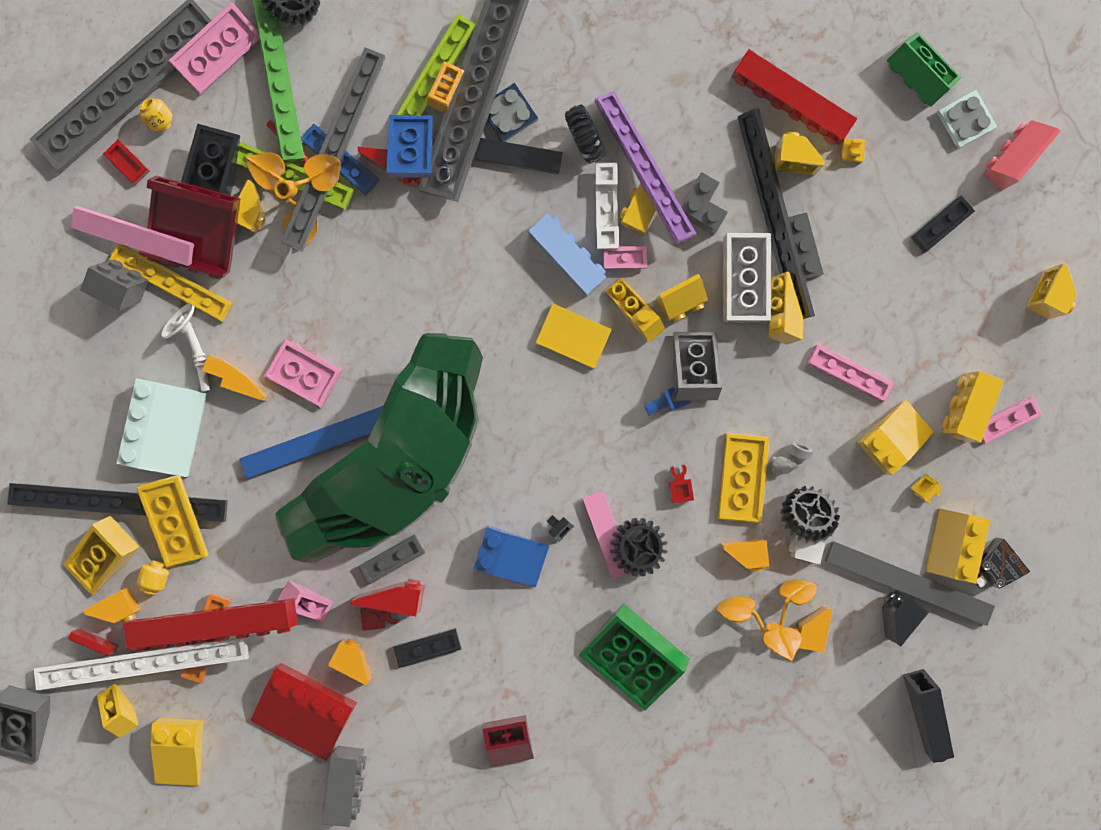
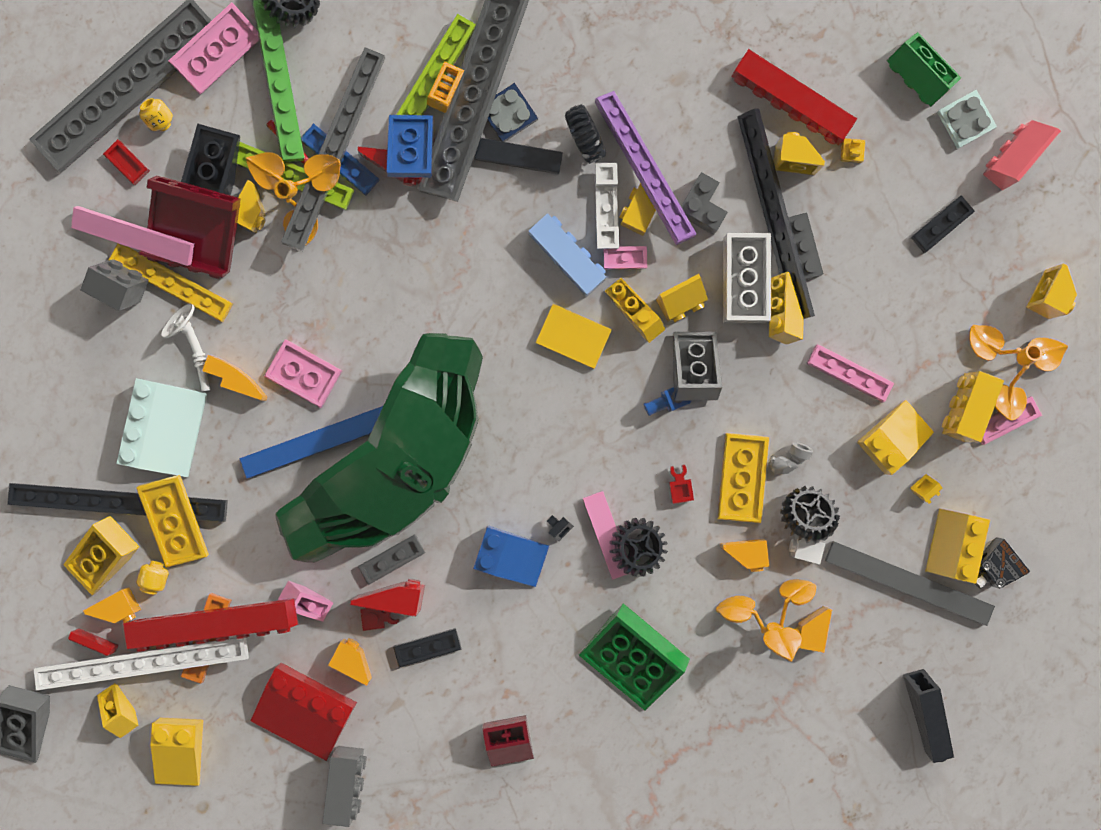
(901, 616): black slope -> none
(1043, 352): none -> light orange plant

